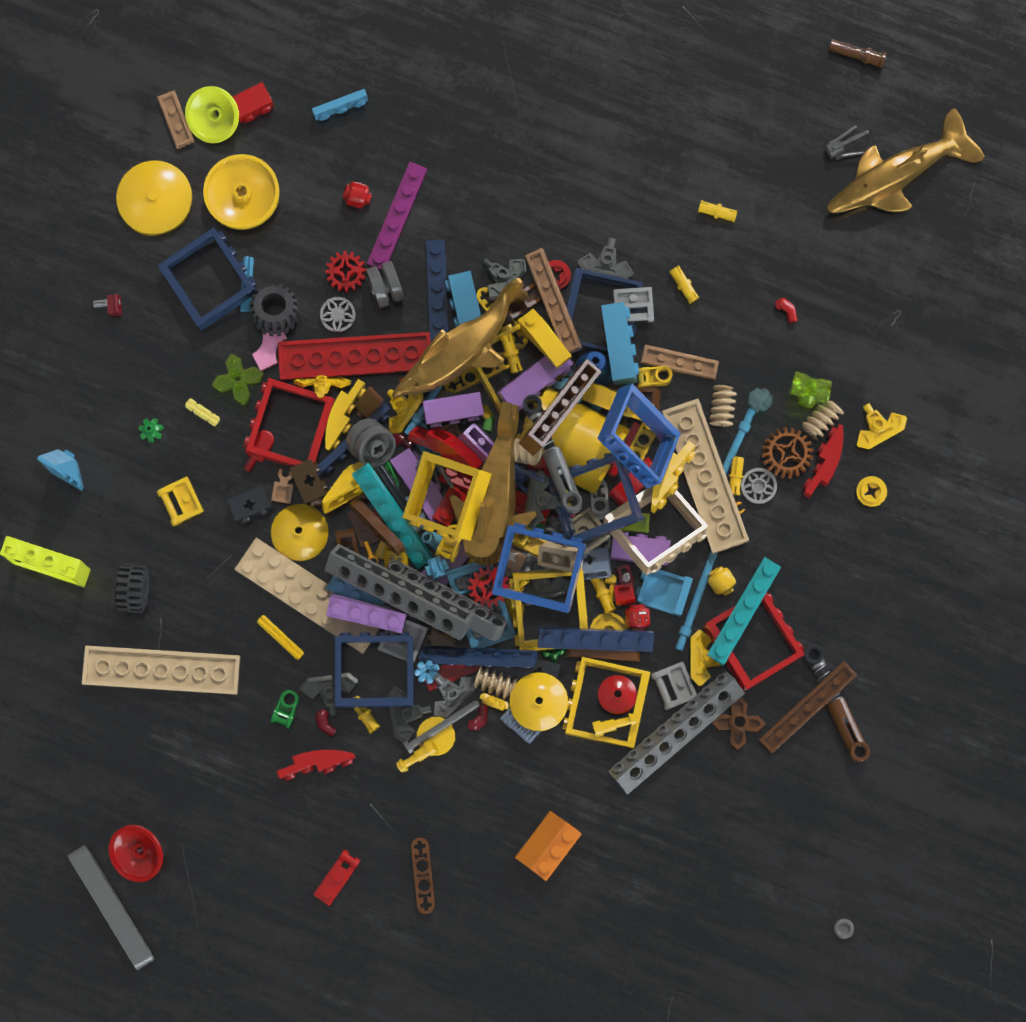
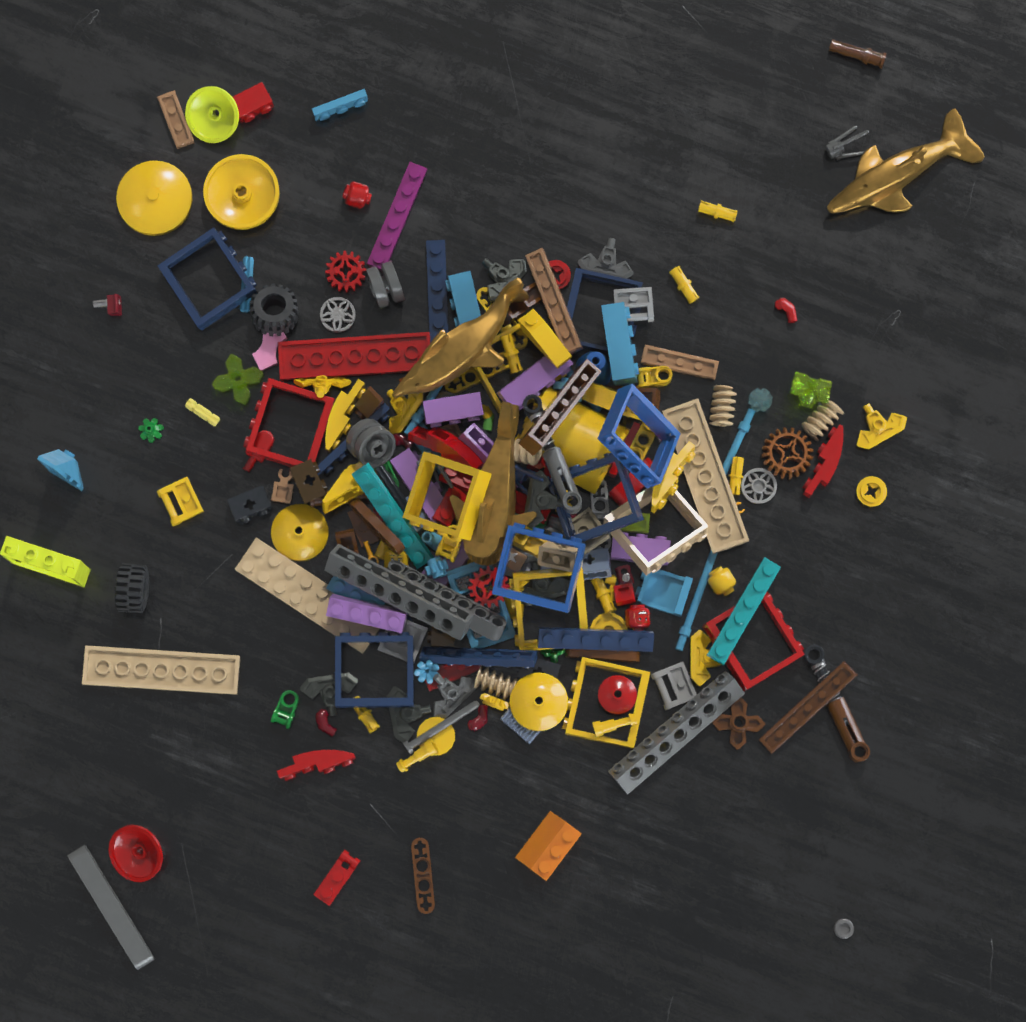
(280, 637): yellow axle -> none

